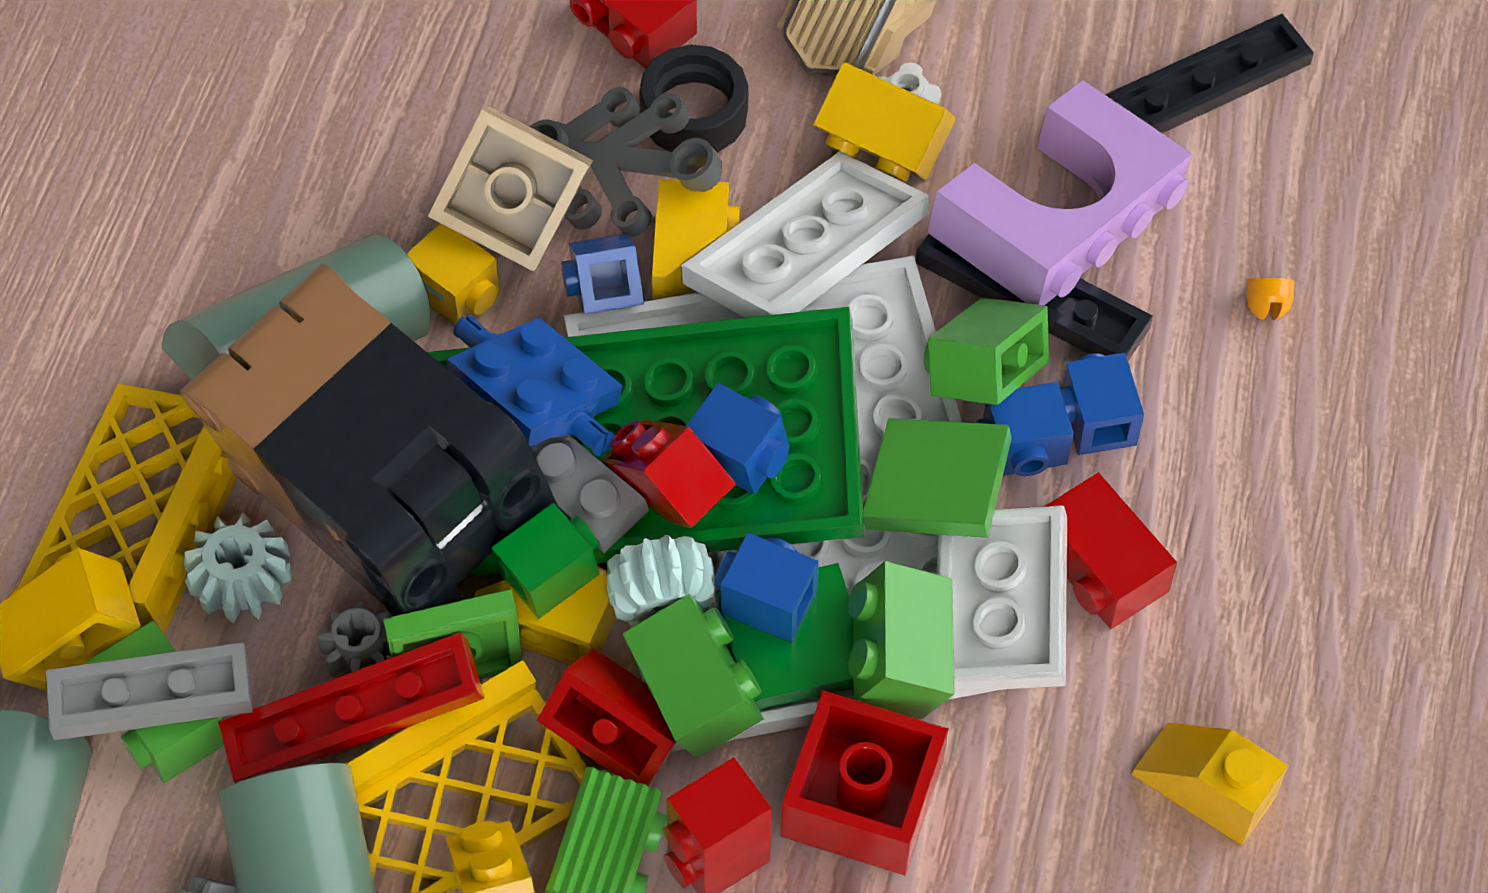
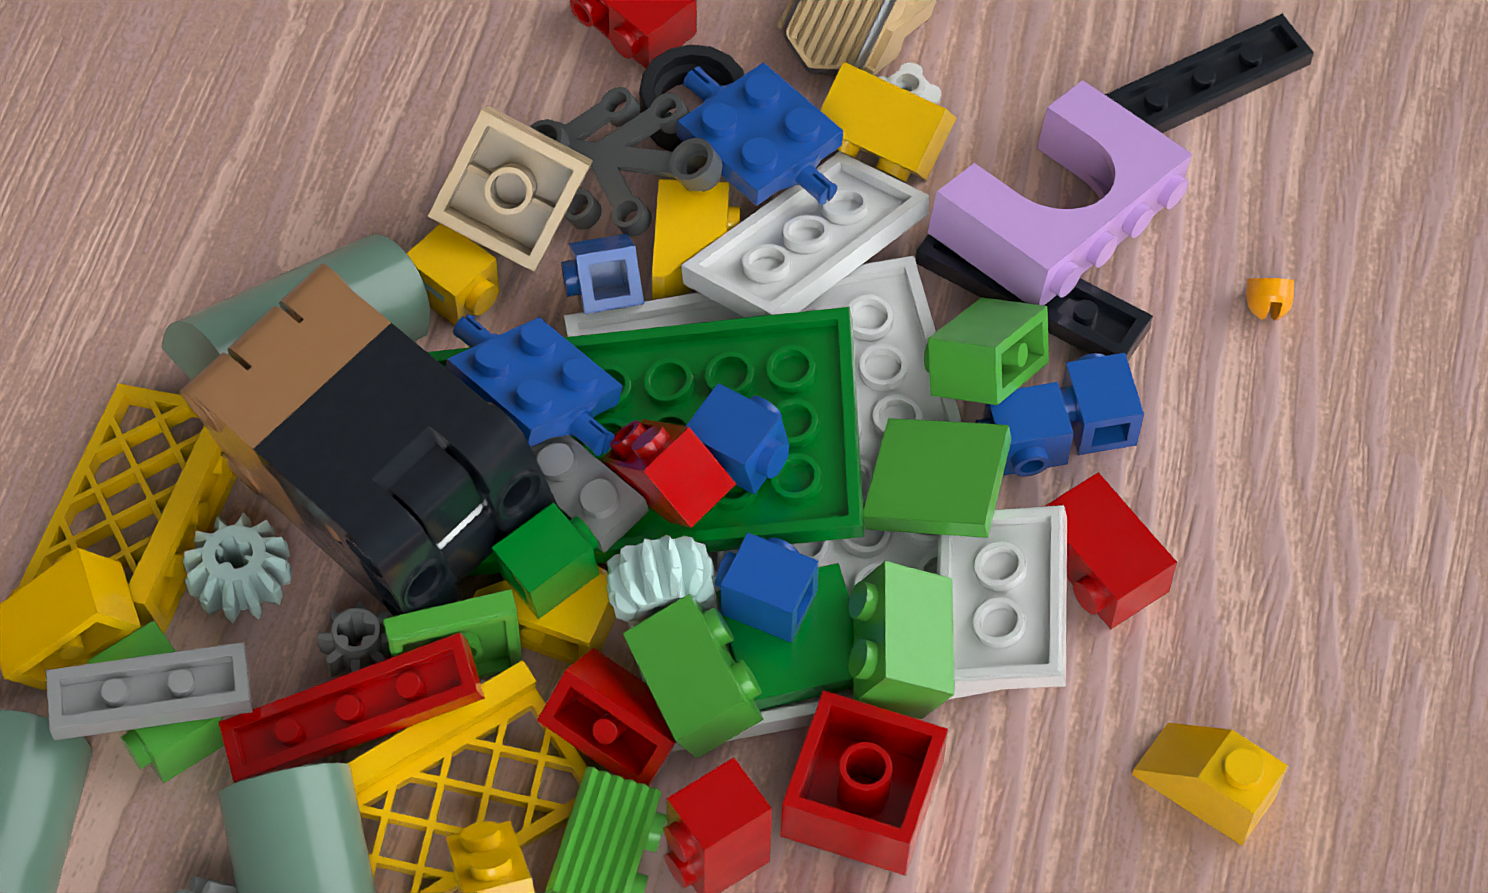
(762, 133): none -> blue plate

